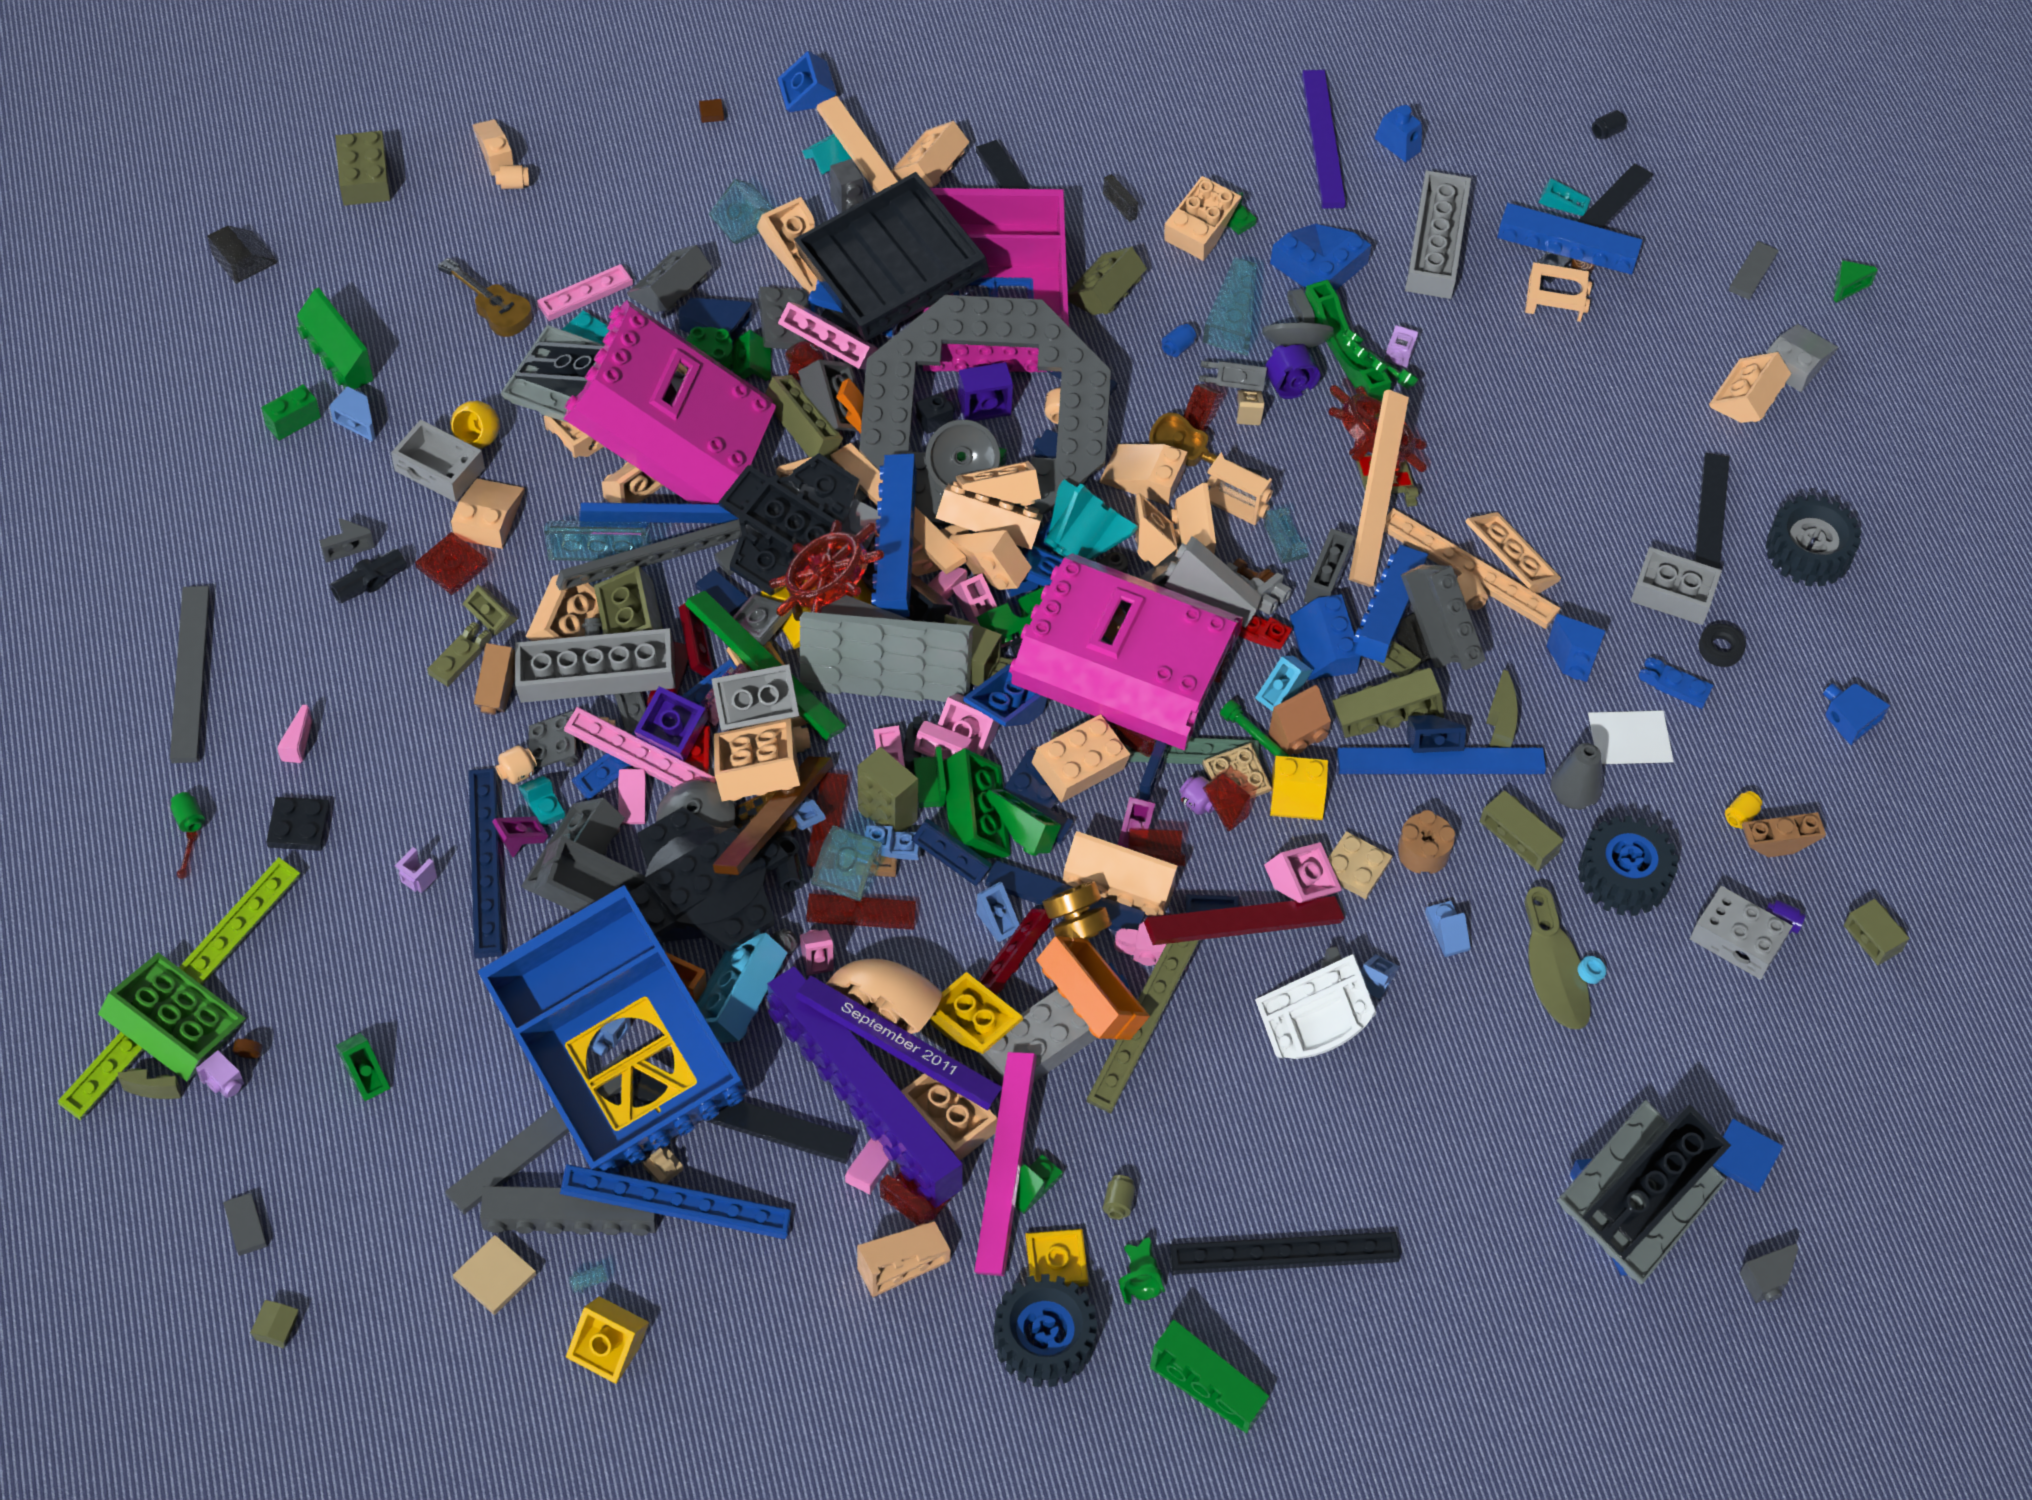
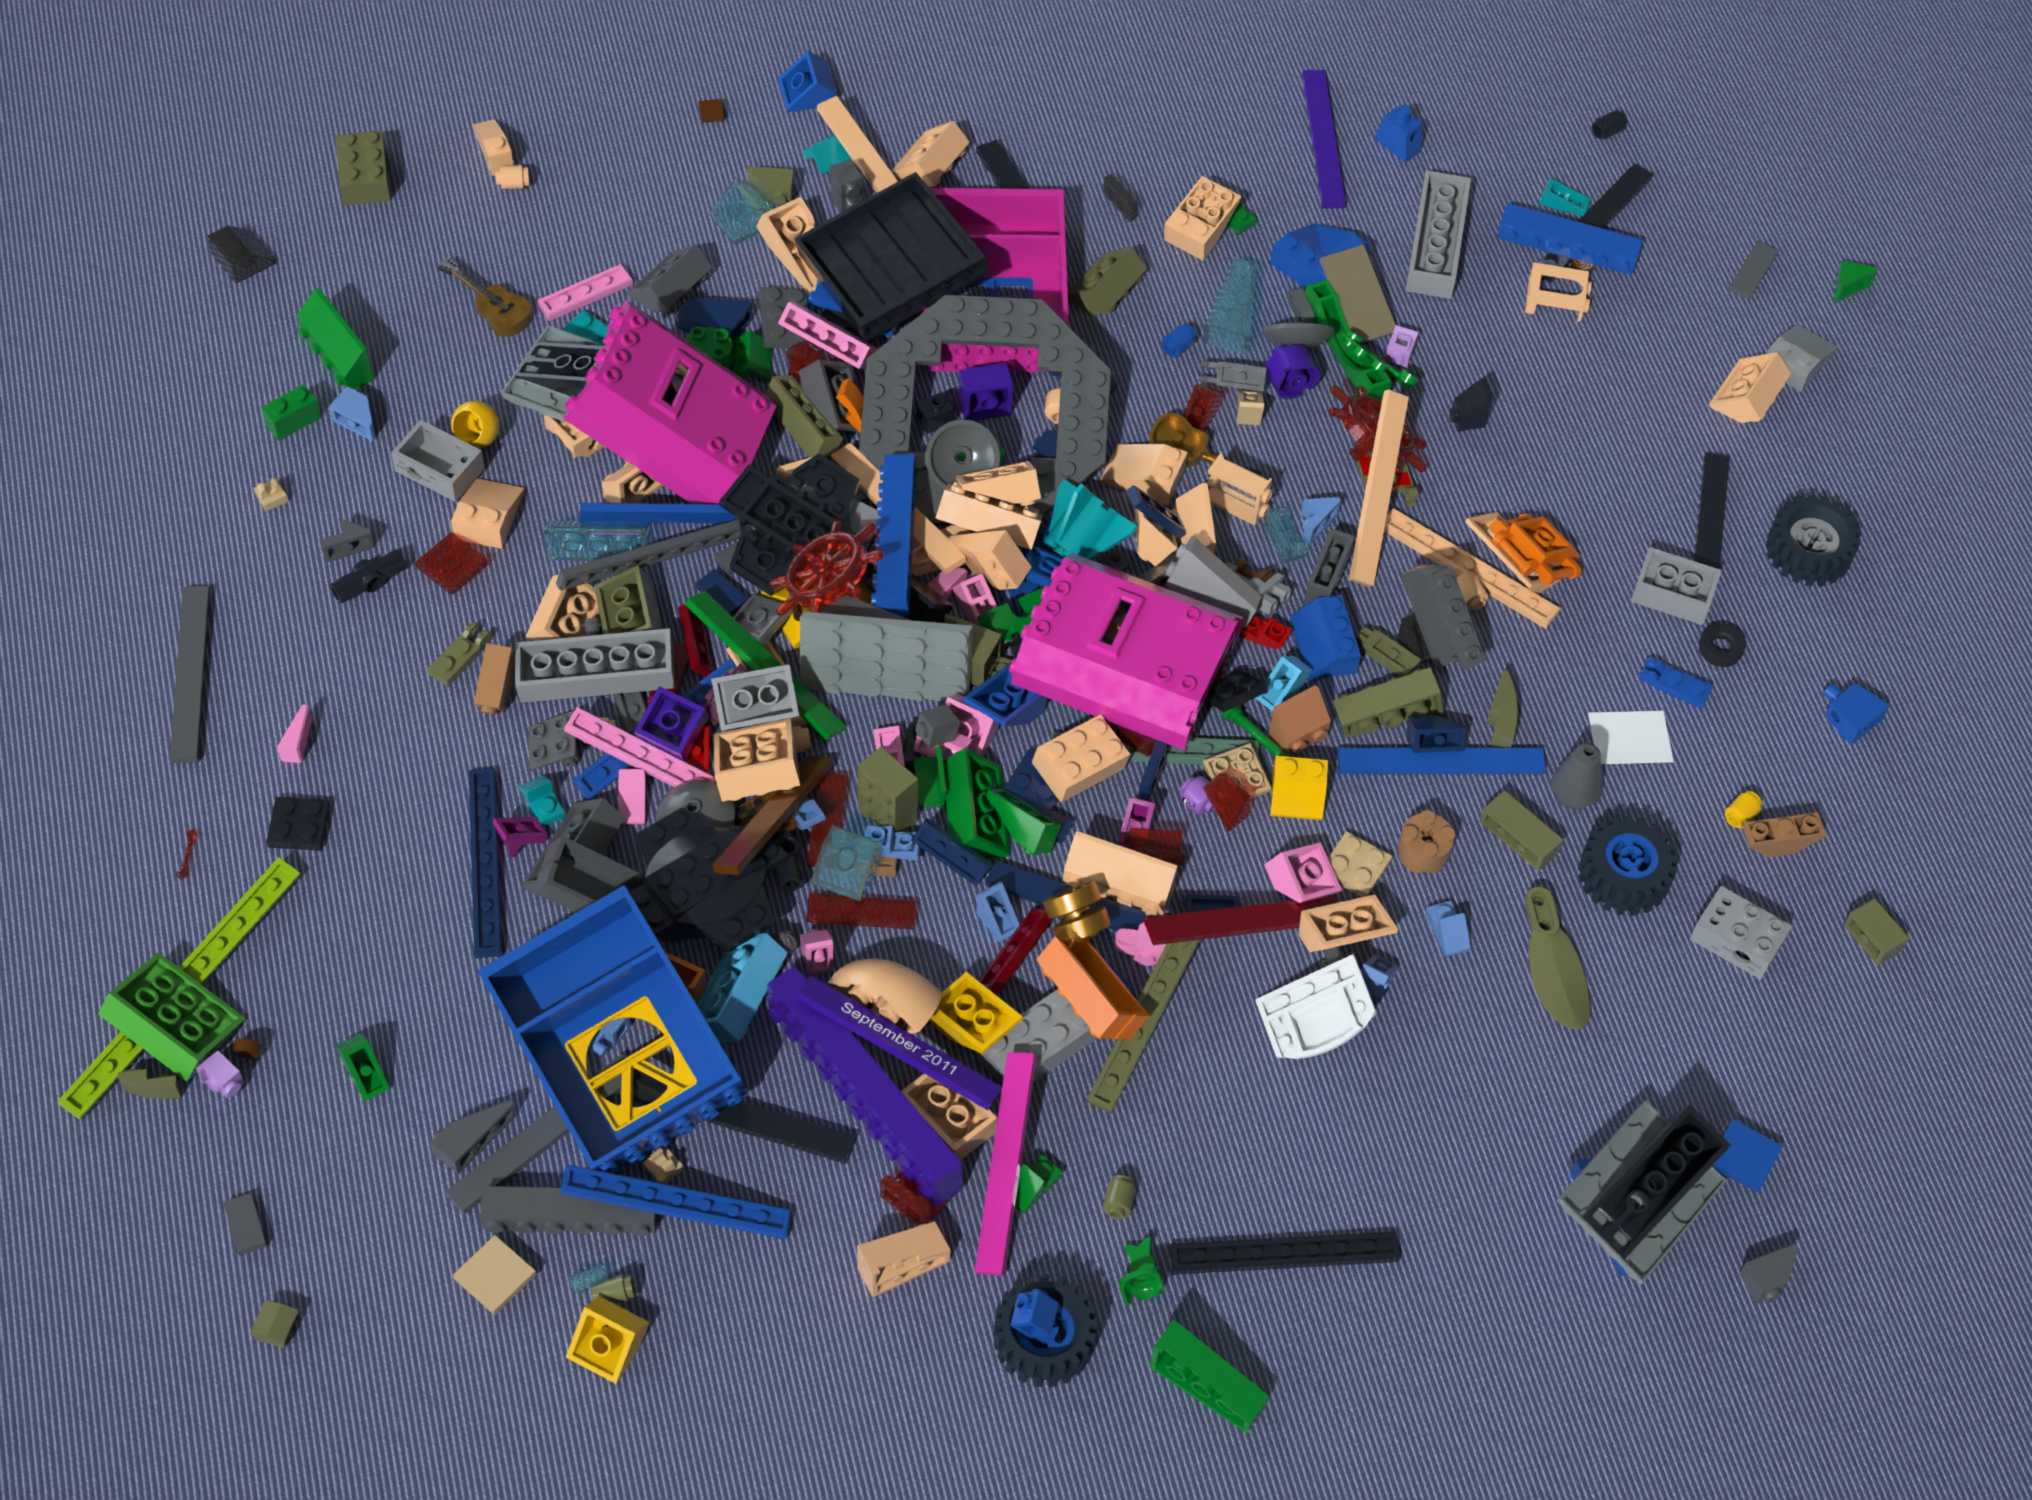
(187, 812): green brick -> none
(270, 494): none -> tan tile
(414, 874): lavender window -> none
(468, 1136): none -> dark grey slope
(489, 610): olive slope -> none
(516, 764): light nougat head -> none
(615, 1289): none -> olive cone
(773, 183): none -> olive slope
(868, 1167): bright pink slope -> none
(937, 726): none -> dark grey brick
(1034, 1313): none -> blue brick
(1057, 1254): yellow tile -> none
(1156, 511): none -> dark blue tile
(1234, 690): none -> black plate
(1318, 515): none -> medium blue slope
(1344, 923): none -> light nougat slope
(1359, 293): none -> dark tan tile
(1388, 607): blue brick -> none
(1472, 407): none -> black slope
(1536, 547): none -> orange brick
(1574, 646): blue slope -> none
(1591, 970): medium azure tile -> none
(1787, 913): dark purple brick -> none

